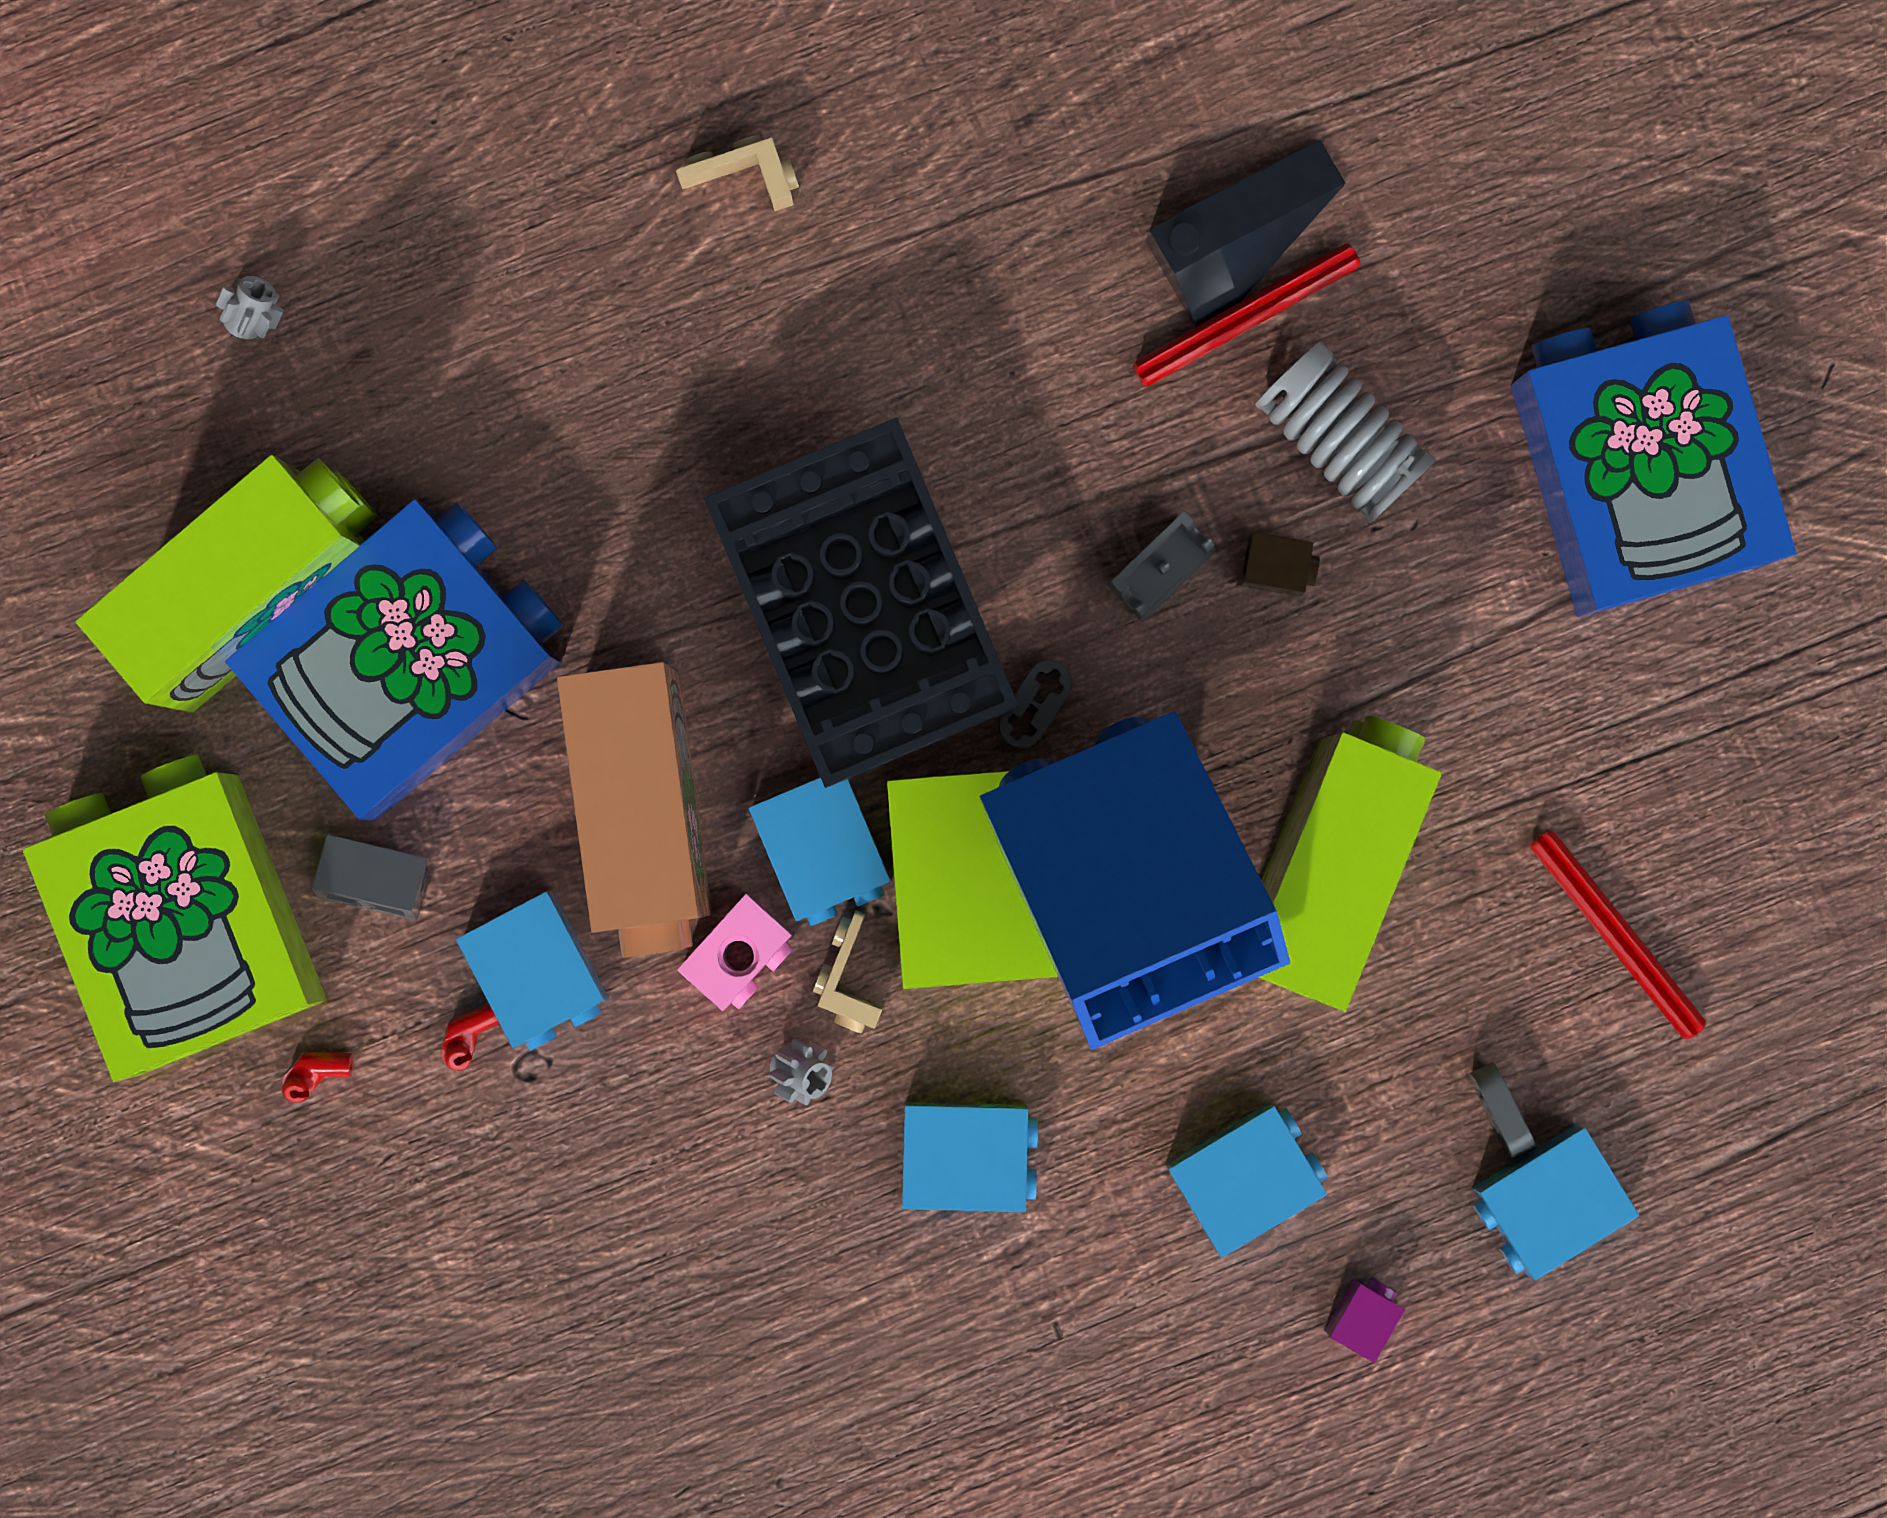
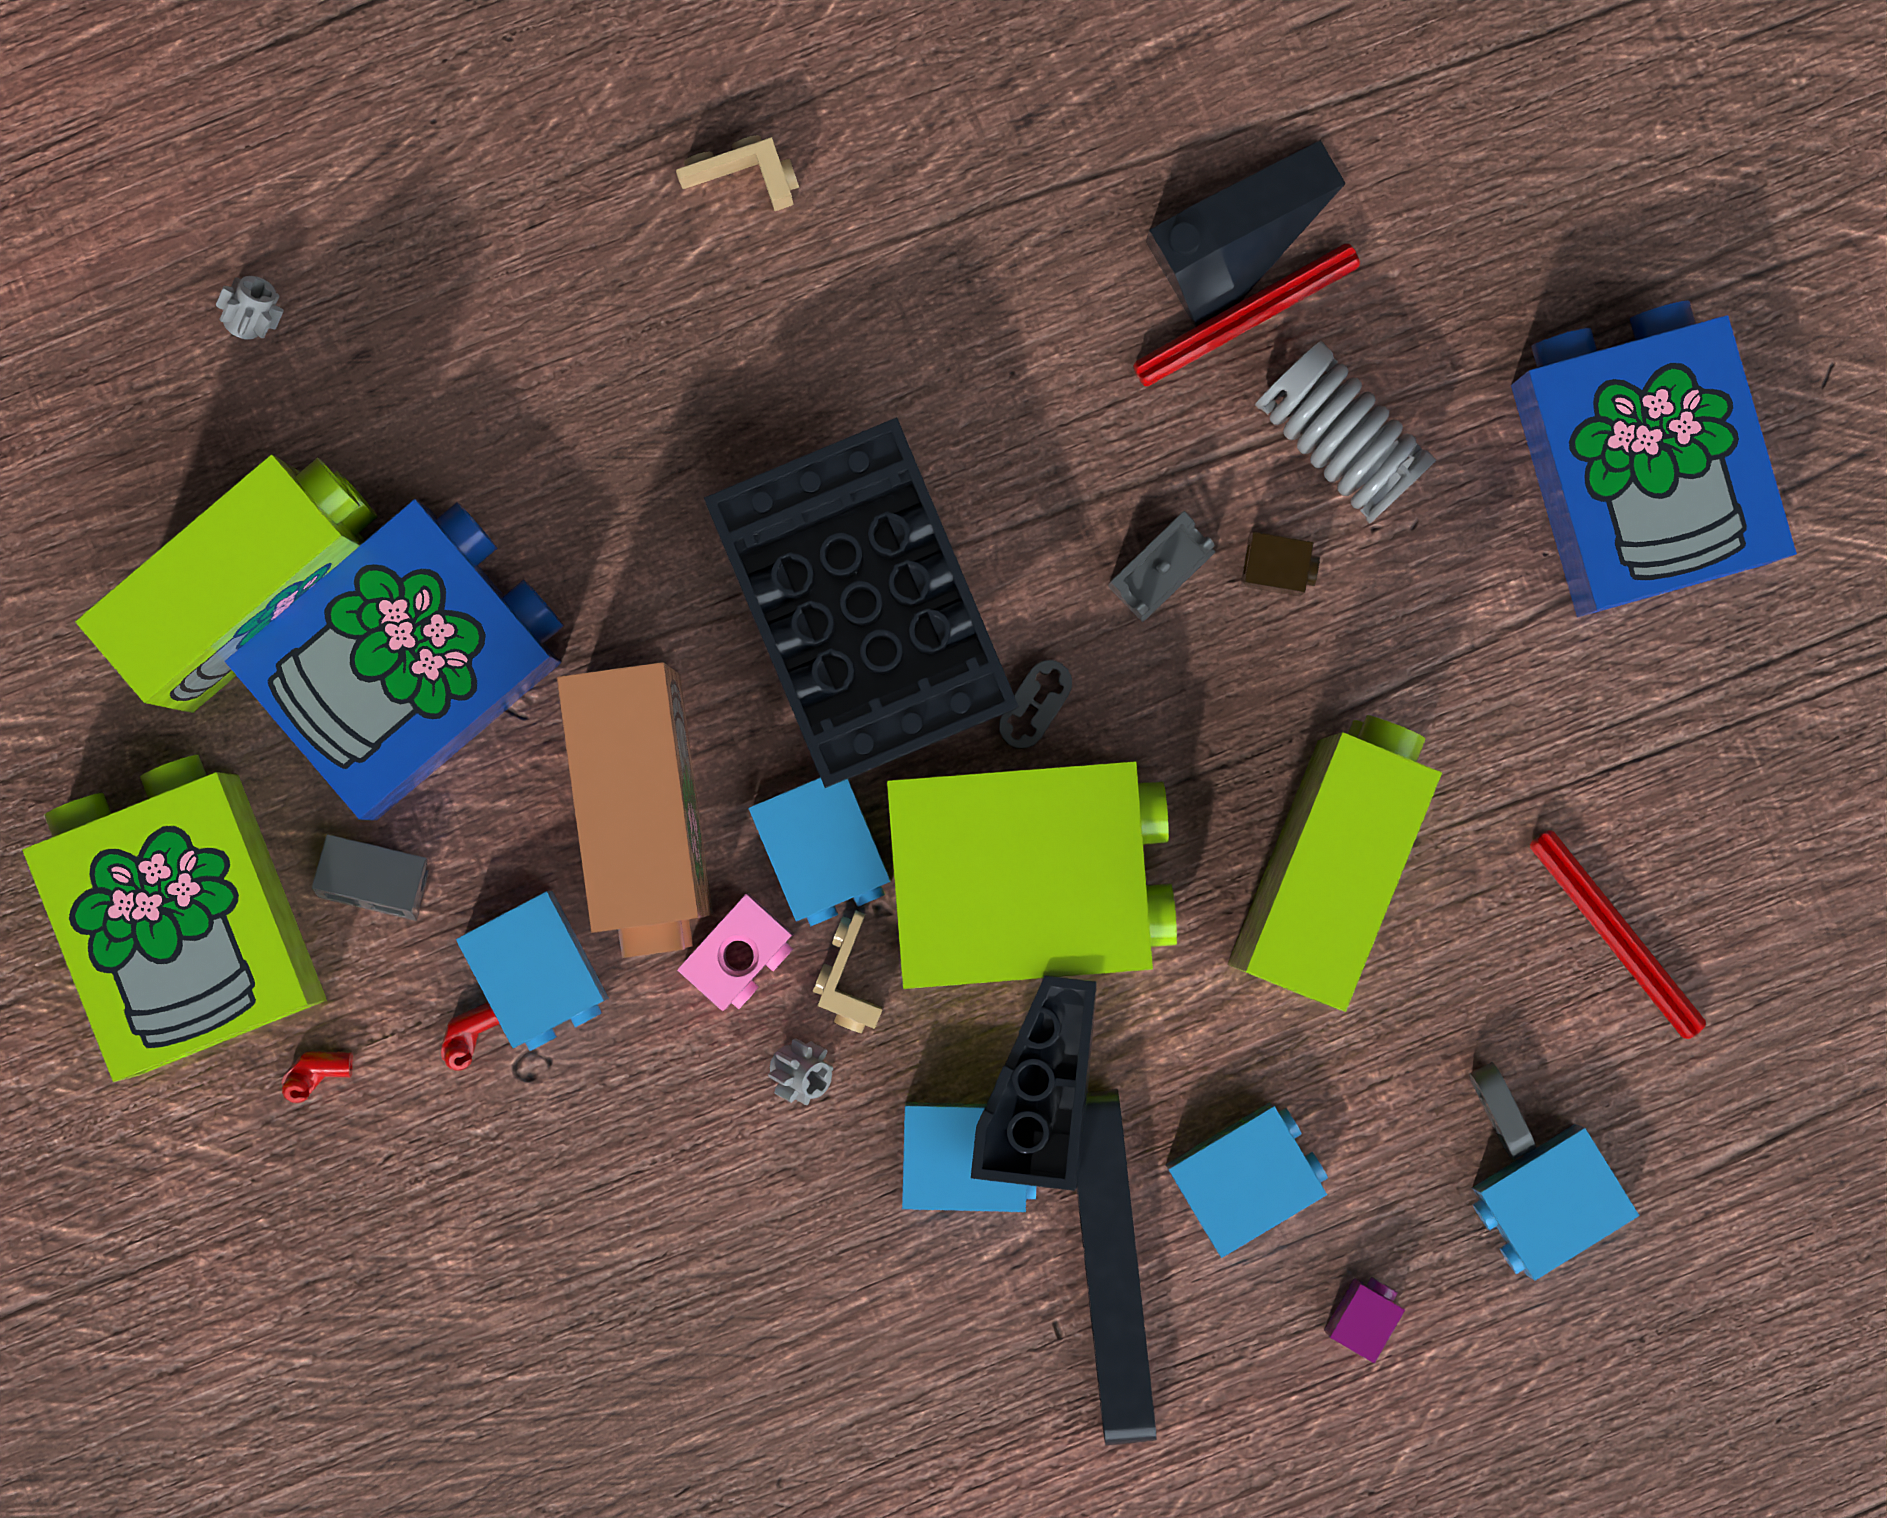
(1038, 1106): none -> black wedge
(1113, 1276): none -> black beam
(1134, 877): blue brick -> none

